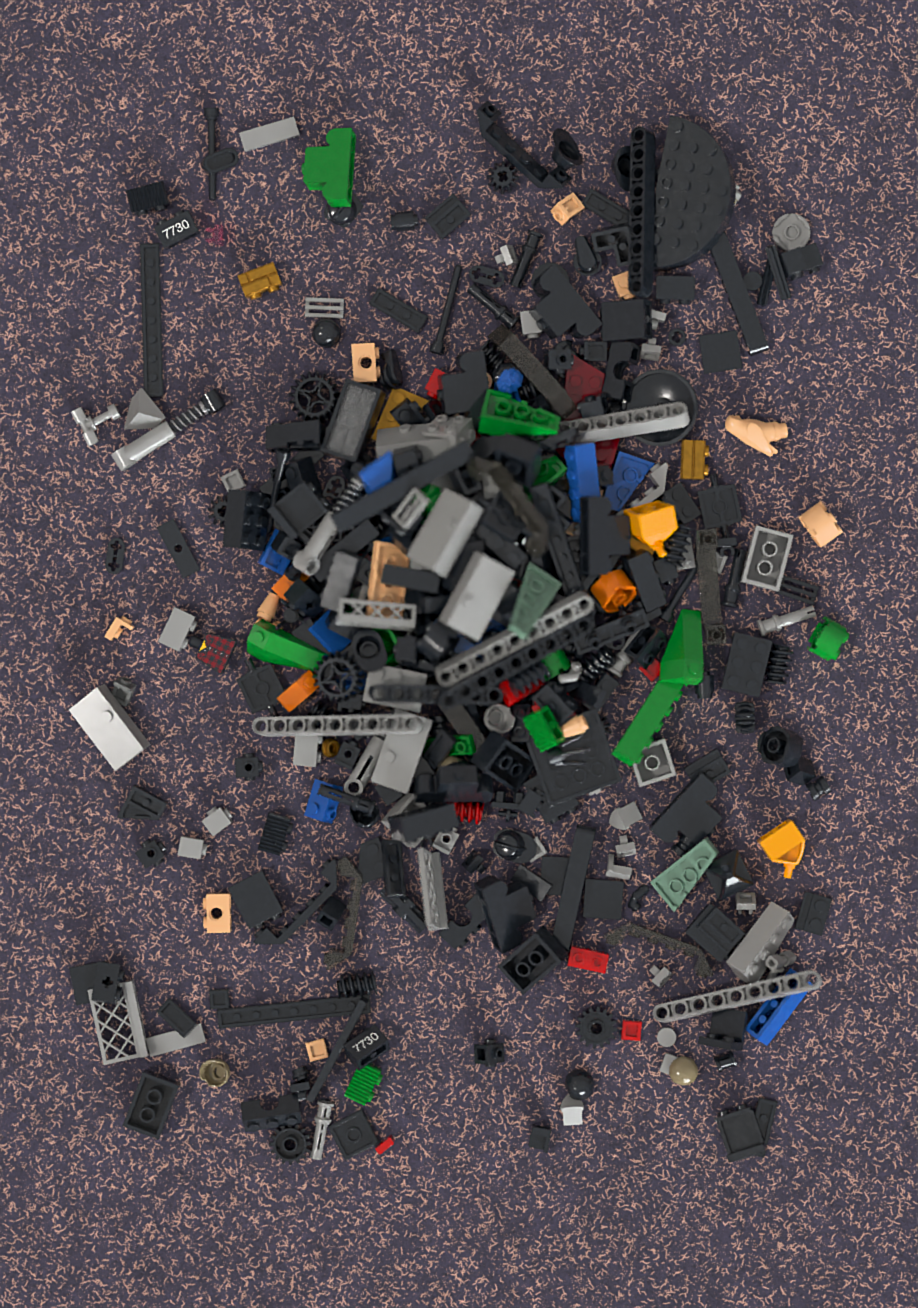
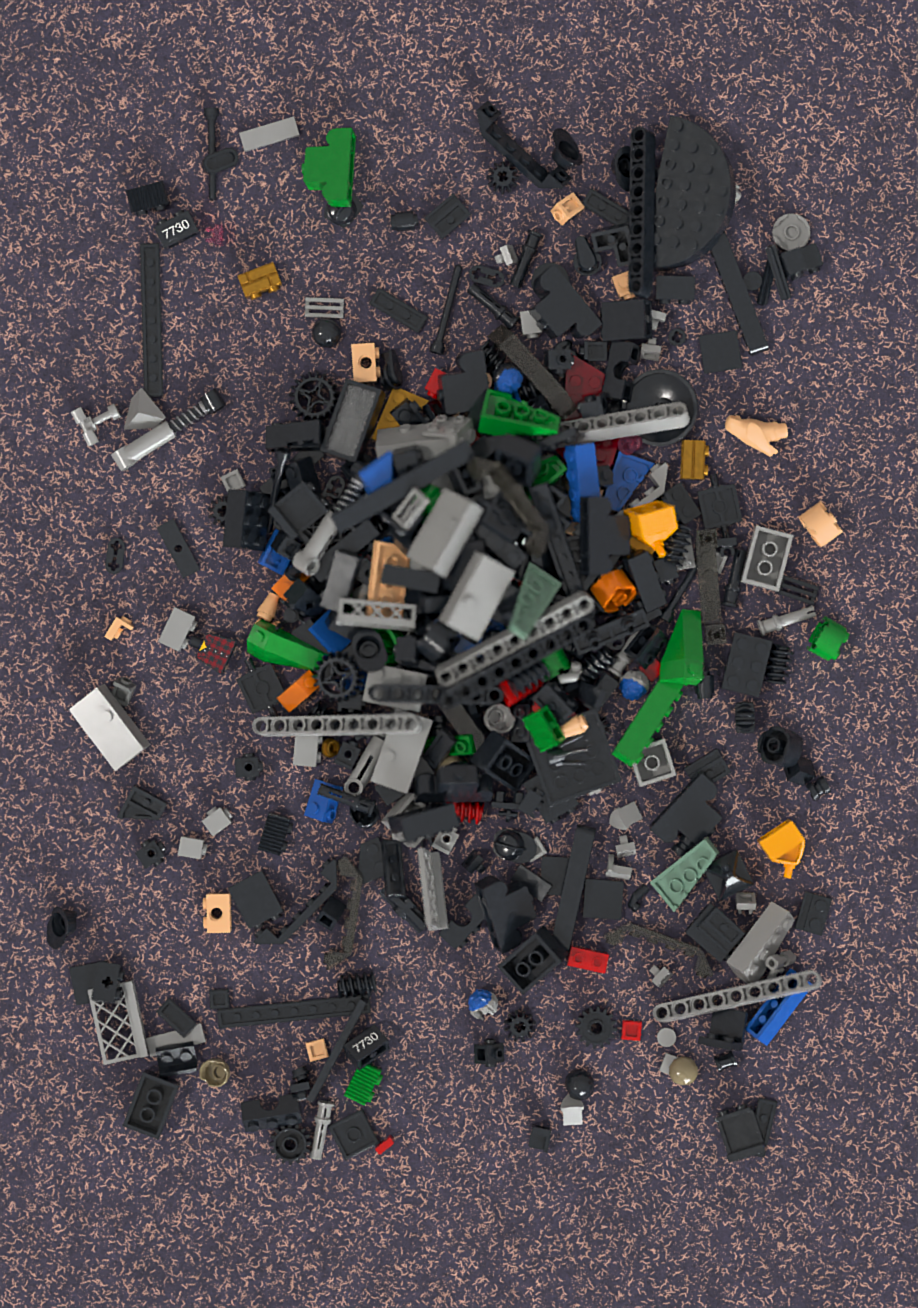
(61, 924): none -> black piece
(176, 1059): none -> black bracket
(482, 1002): none -> piece
(523, 1031): none -> black gear
(633, 685): none -> blue piece
(634, 444): none -> clear pink wheel

